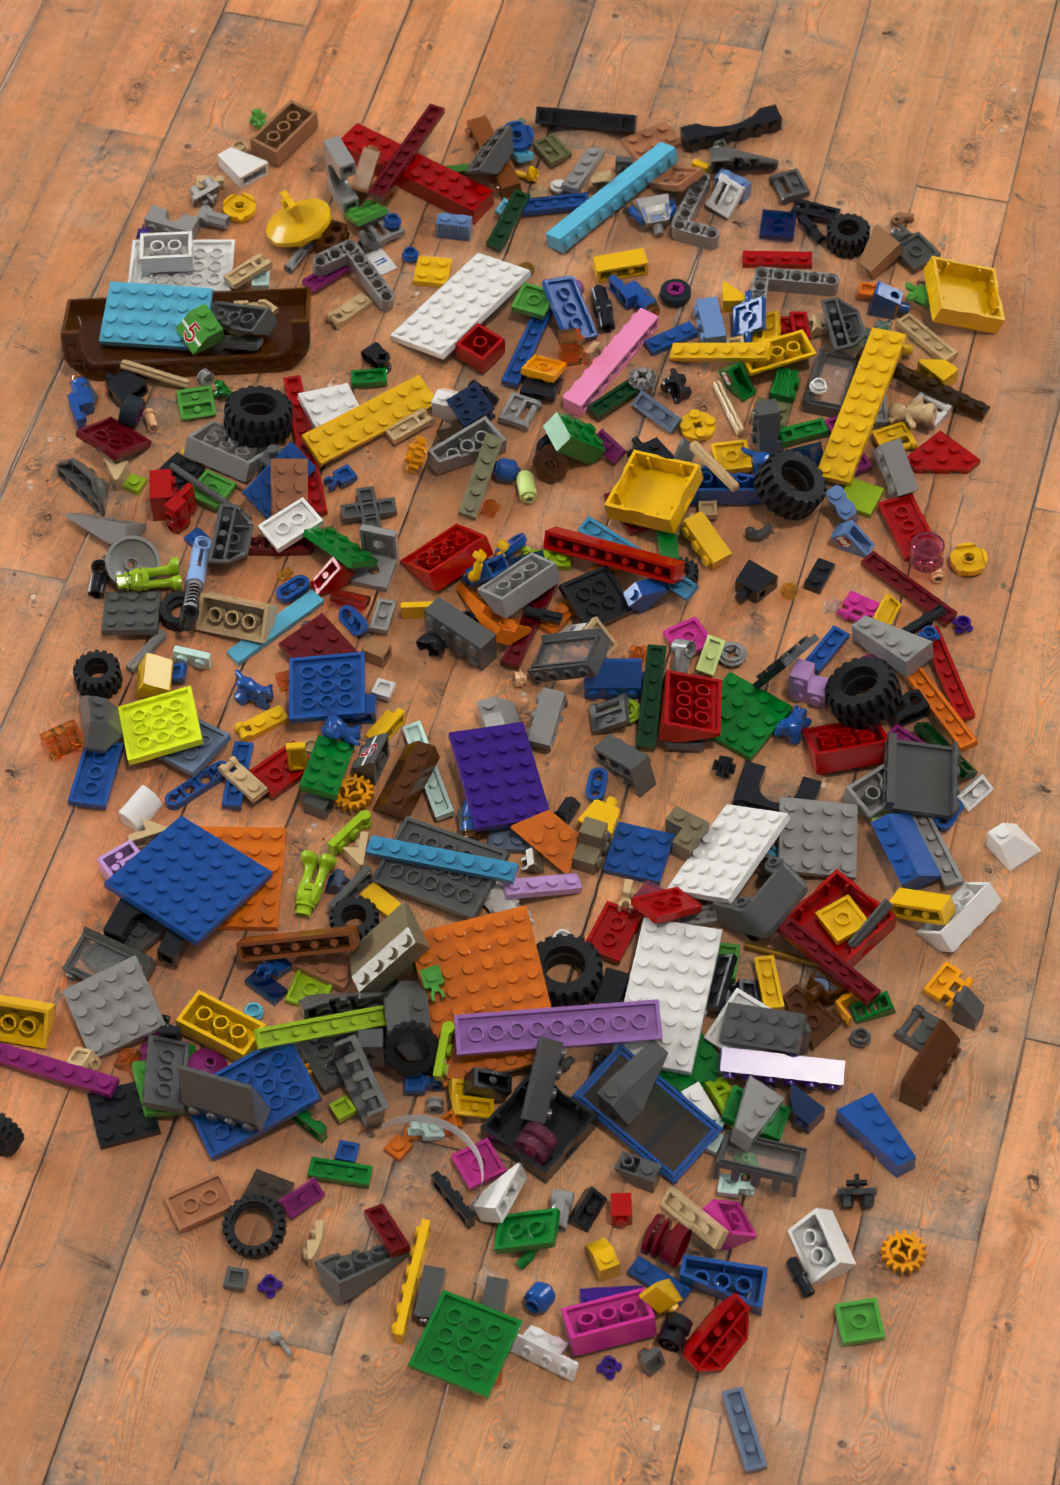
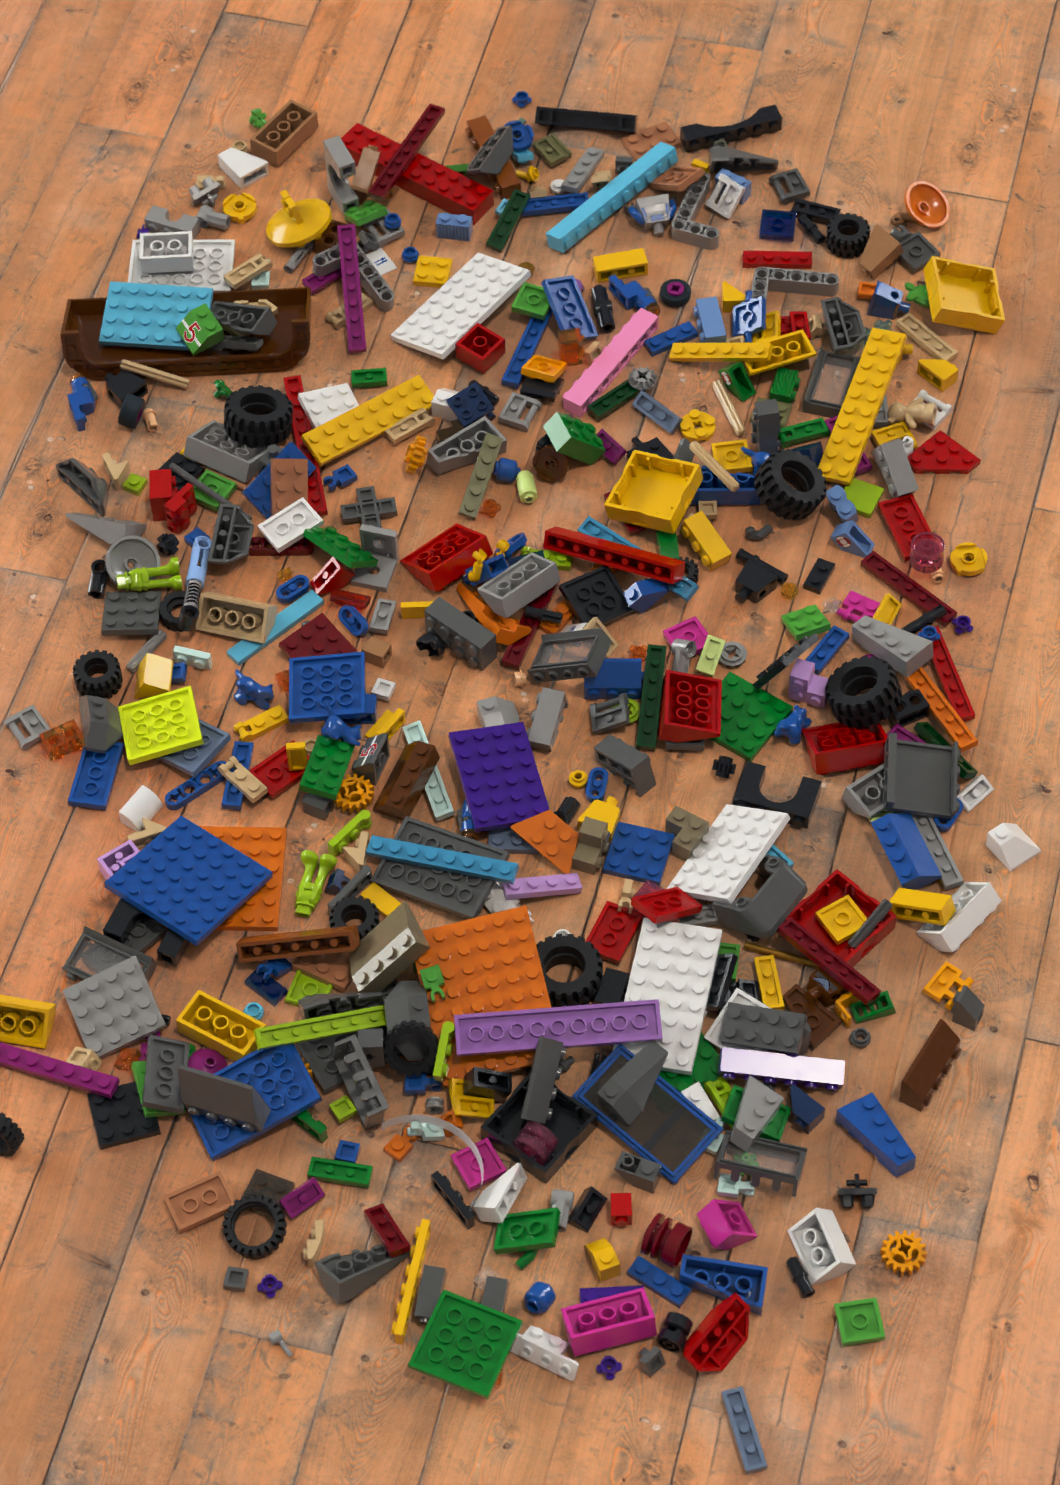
(33, 724): none -> light grey plate
(113, 438): dark red plate -> none
(167, 544): none -> black gear
(171, 1032): black plate -> none
(196, 403): bright green slope -> none
(205, 377): light grey bush -> none
(352, 288): none -> magenta plate
(377, 357): black piece -> none
(521, 98): none -> blue plate
(534, 861): dark tan tile -> none
(578, 783): none -> yellow plate
(662, 1296): yellow slope -> none
(675, 386): black hips -> none
(694, 1217): tan plate -> none
(744, 556): none -> black pin
(805, 622): none -> bright green plate
(818, 386): white plate -> none
(819, 837): light grey plate -> none
(908, 445): none -> white arm
(923, 1031): dark grey plate -> none
(926, 204): none -> orange dish
(938, 390): dark brown plate -> none

